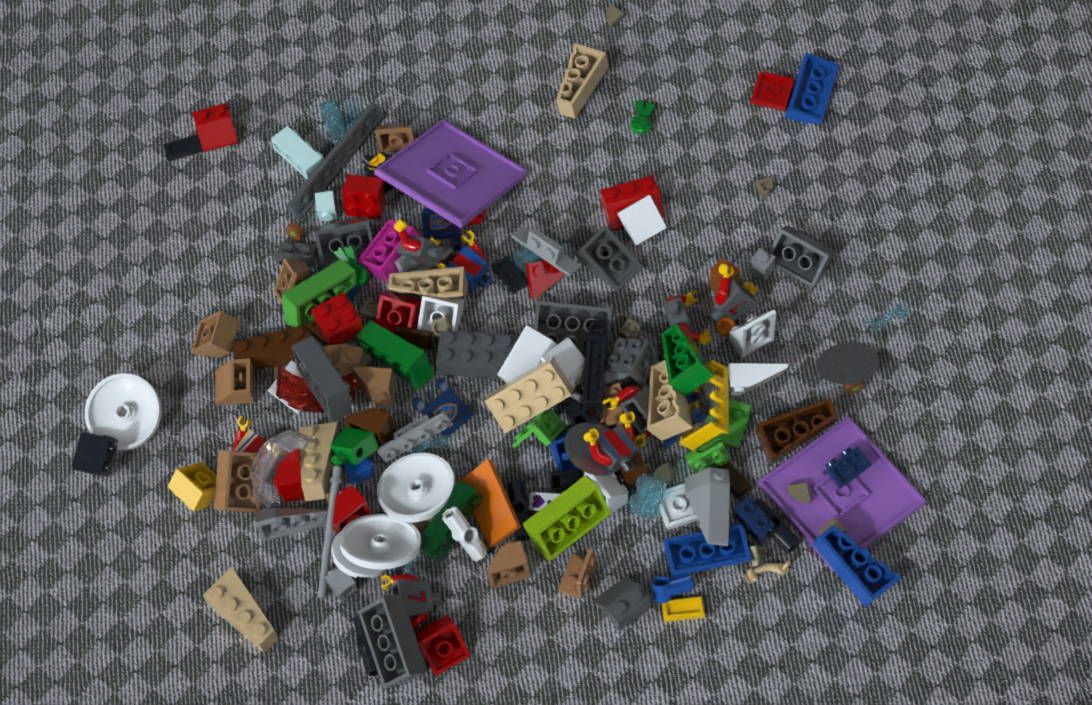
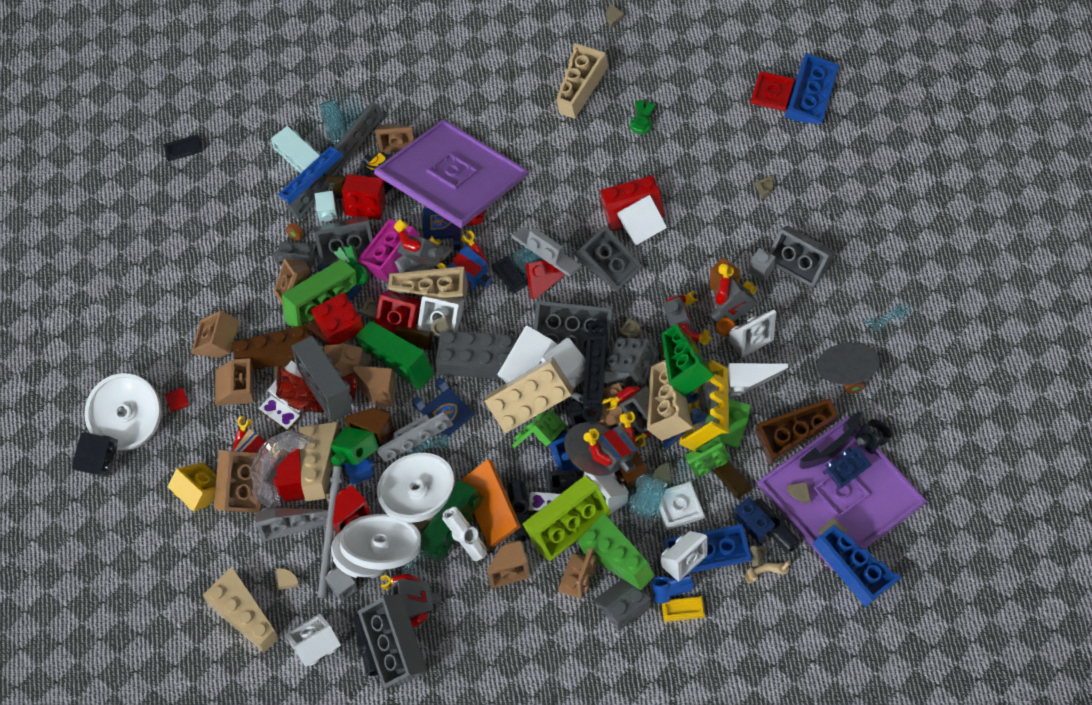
(177, 400): none -> red tile
(215, 127): red slope -> none
(279, 413): none -> tile
(286, 579): none -> tan tile
(310, 174): none -> blue tile
(313, 640): none -> white slope
(336, 184): none -> dark brown tile
(441, 645): red slope -> none
(616, 552): none -> bright green wedge
(685, 554): none -> white slope
(710, 498): light grey wedge -> none
(816, 458): none -> black slope
(868, 440): none -> black piece

